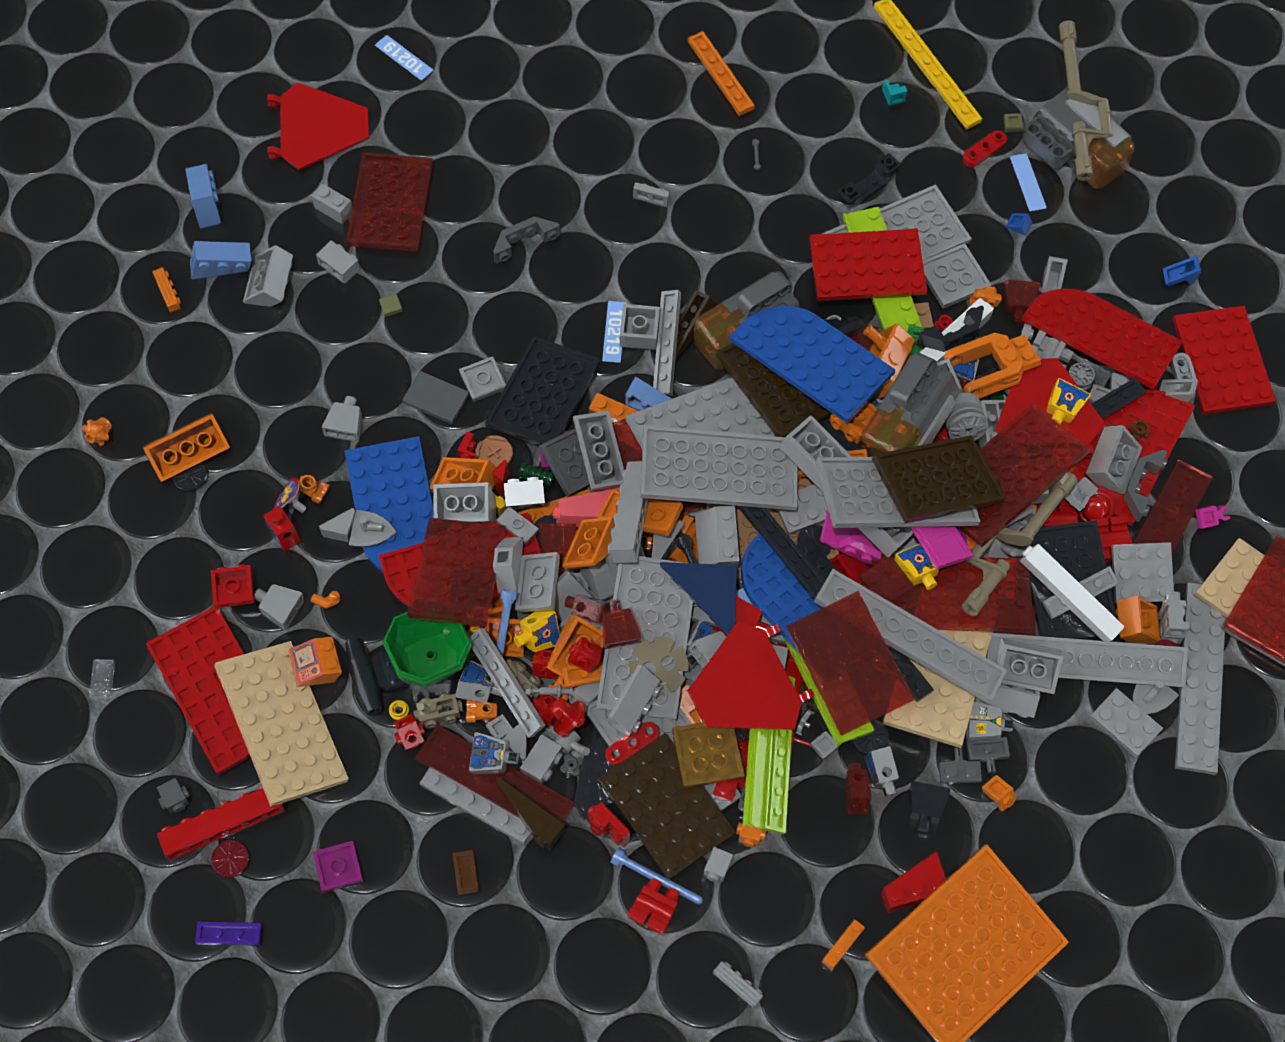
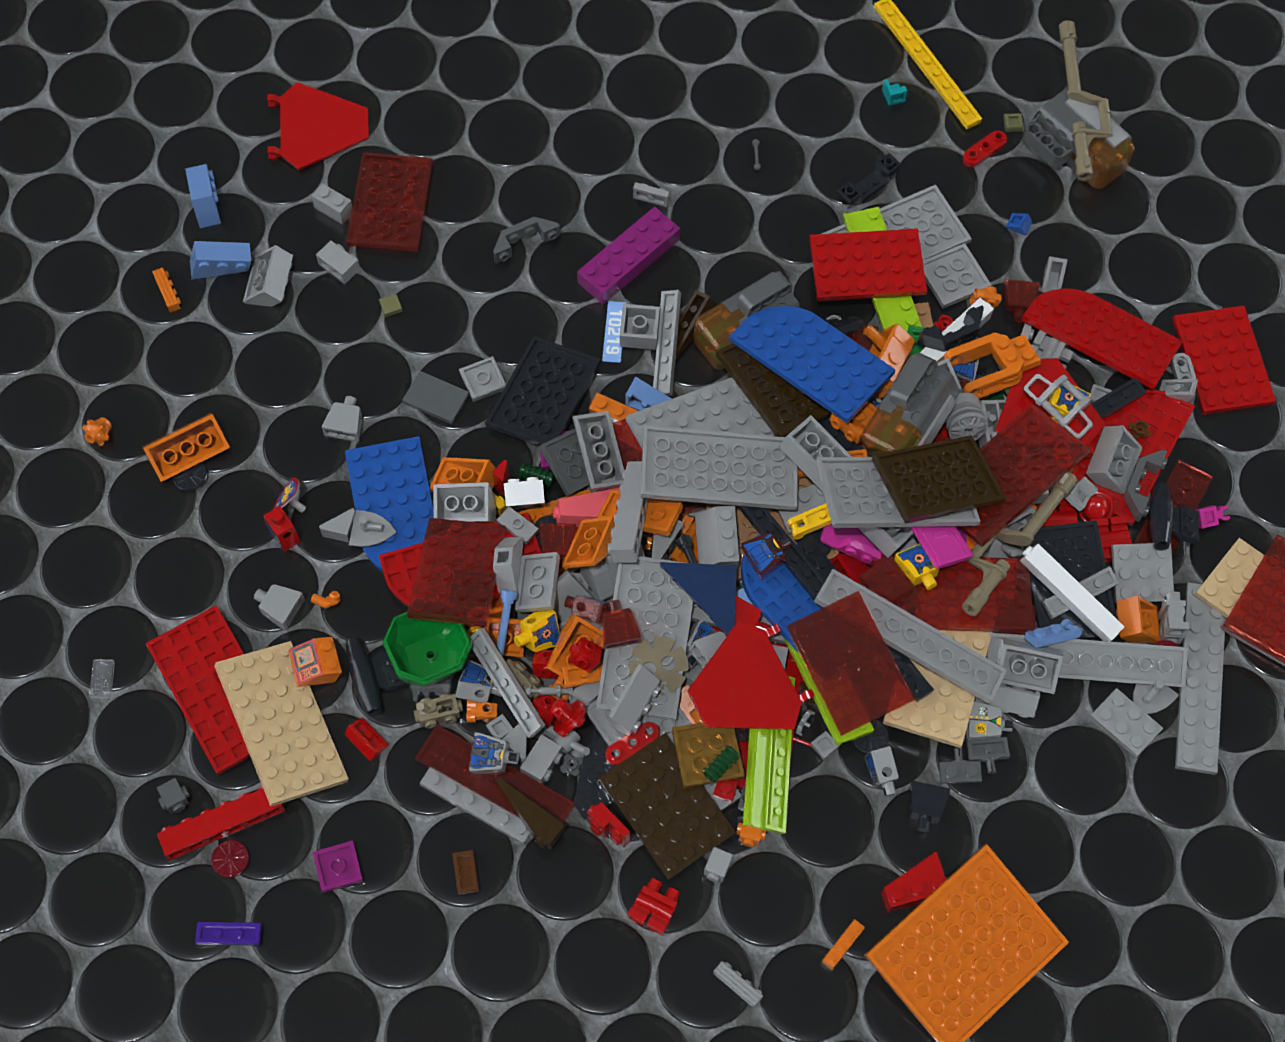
(232, 586): red plate -> none
(315, 490): orange plate -> none
(366, 739): none -> red slope
(398, 704): yellow plate -> none
(404, 57): light blue sticker -> none
(408, 732): red brick -> none
(467, 447): red bracket -> none
(495, 449): nougat tile -> none
(621, 859): medium blue piece -> none
(628, 255): none -> magenta brick
(720, 764): none -> dark green piece
(721, 73): orange plate -> none
(765, 552): none -> torso
(813, 520): none -> yellow plate
(857, 789): clear red torso -> none
(1000, 792): orange bracket -> none
(1028, 182): light blue sticker -> none
(1053, 634): none -> medium blue plate
(1063, 421): none -> light grey bar
(1082, 376): light grey wheel -> none
(1117, 380): light grey plate -> none
(1169, 519): none -> black plate
(1181, 271): blue slope -> none

